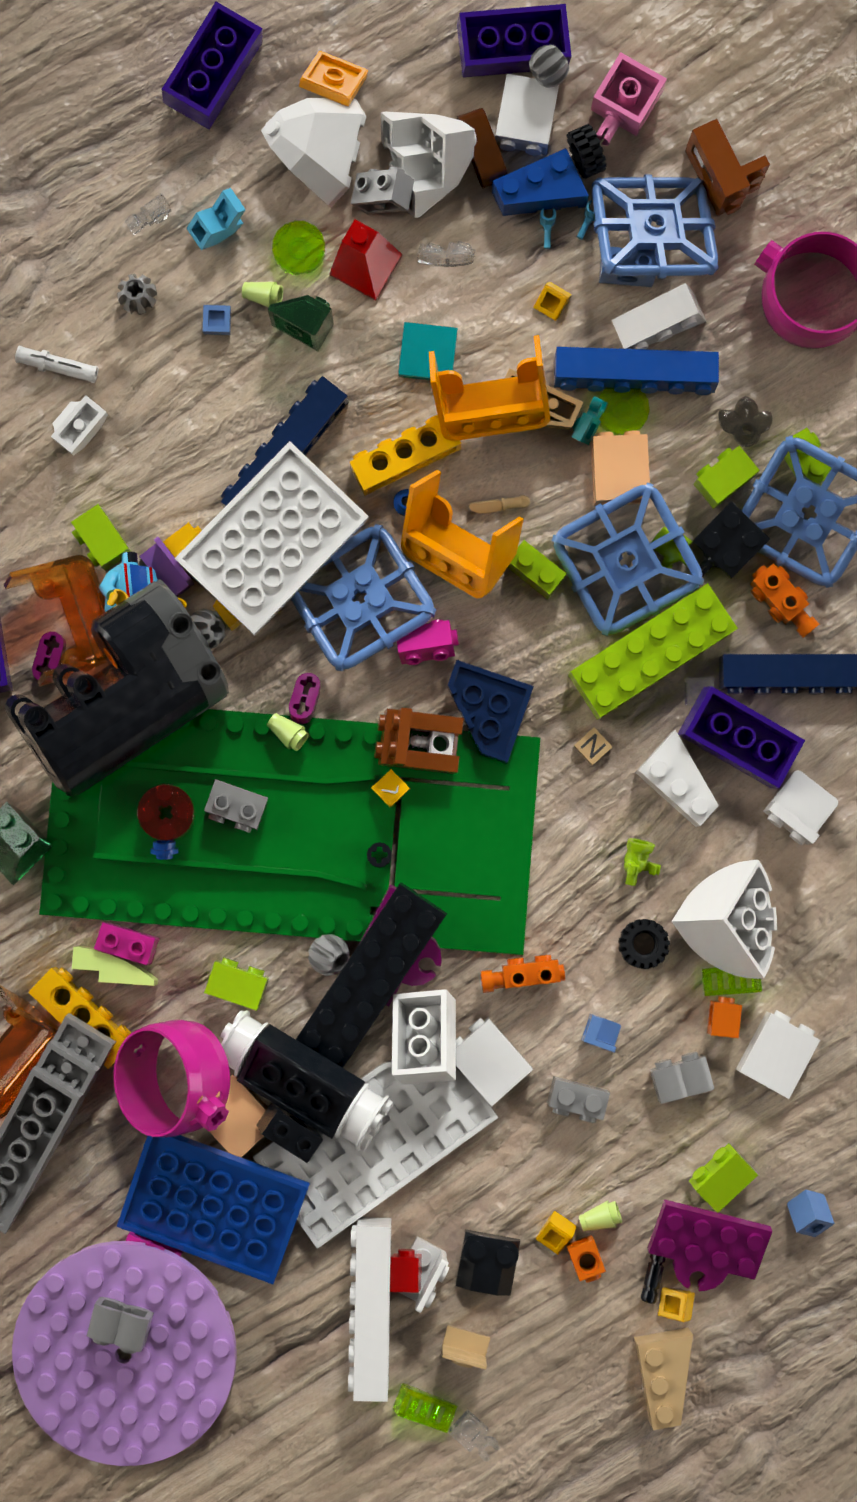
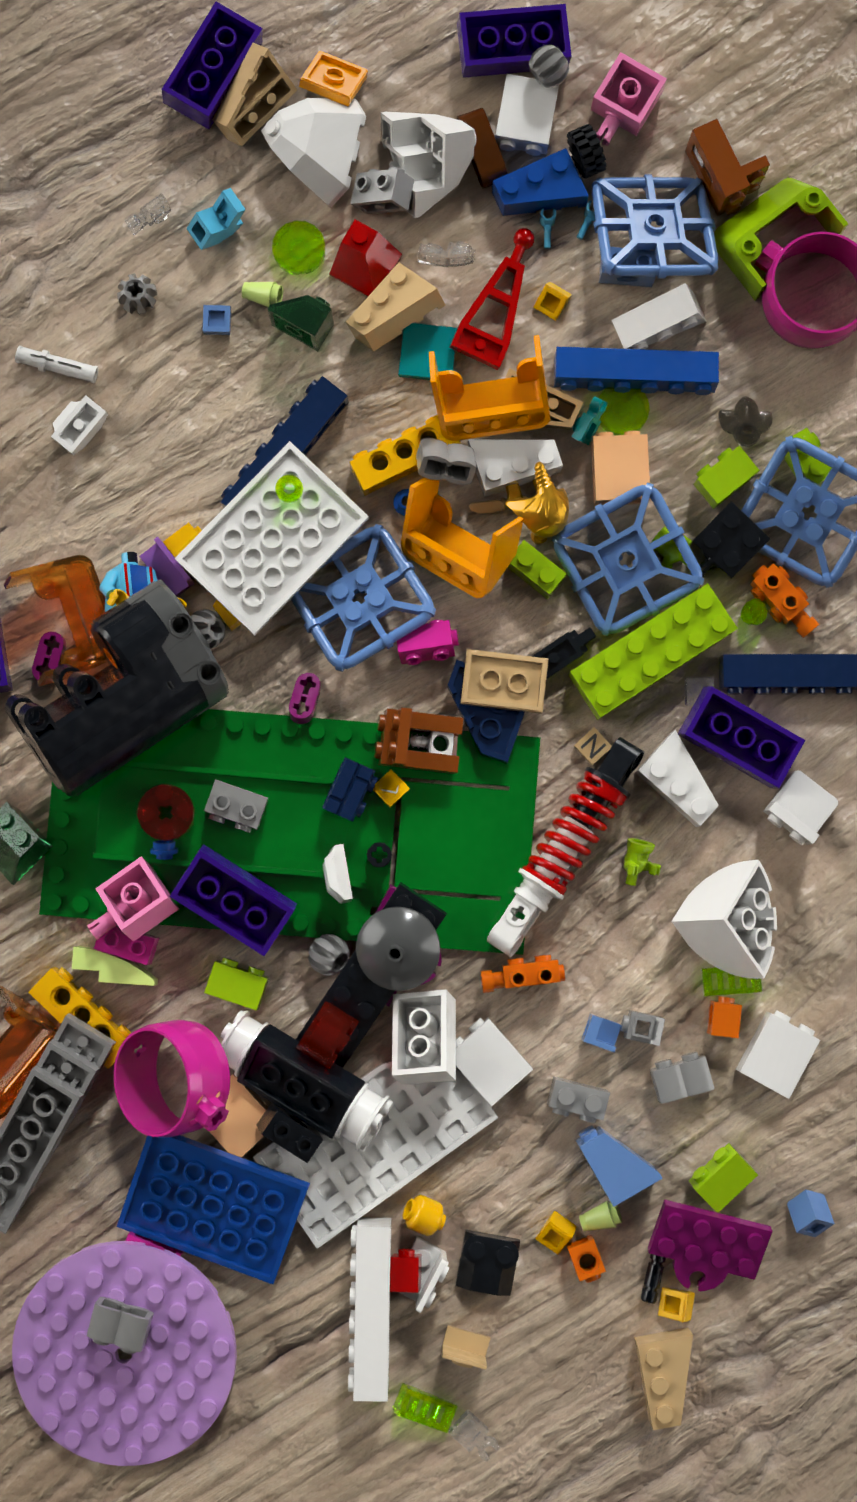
(100, 537): lime brick -> none
(134, 901): none -> bright pink brick
(233, 900): none -> dark purple brick
(253, 95): none -> tan wedge
(288, 732): yellowish green cone -> none
(289, 480): none -> clear neon green plate
(327, 1034): none -> clear red brick
(337, 875): none -> white slope
(349, 789): none -> dark blue brick
(393, 306): none -> tan wedge
(408, 933): none -> dark grey dish
(424, 1215): none -> yellow head
(443, 461): none -> light grey brick
(477, 343): none -> red plate
(504, 681): none -> tan tile
(512, 461): none -> white wedge
(545, 512): none -> pearl gold piece
(546, 874): none -> piece
(565, 650): none -> black hinge
(615, 1165): none -> medium blue slope
(643, 1027): none -> light grey window
(660, 948): black tyre -> none
(737, 236): none -> lime windscreen
(754, 612): none -> clear neon green plate

